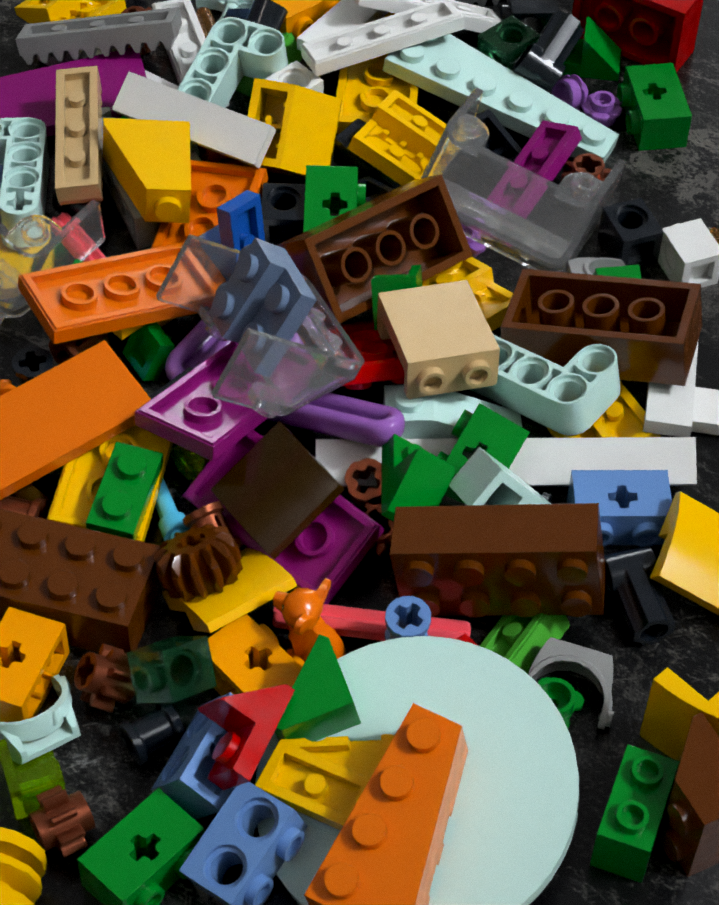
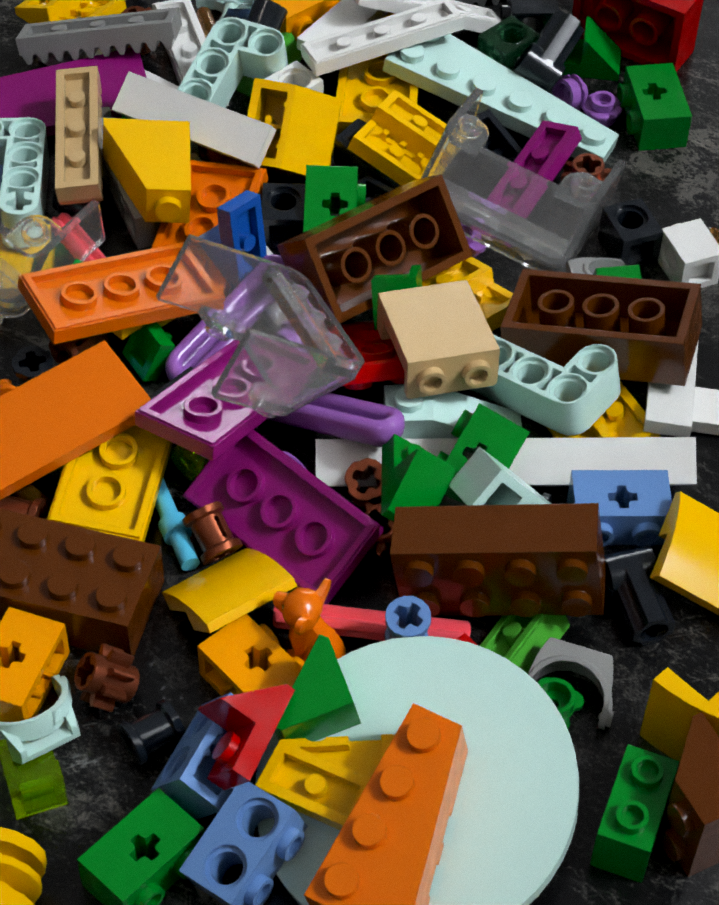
(62, 820): copper gear -> none
(125, 491): green plate -> none
(171, 669): clear green brick -> none
(198, 562): reddish brown gear -> none
(262, 294): sand blue plate -> none
(277, 490): dark brown slope -> none

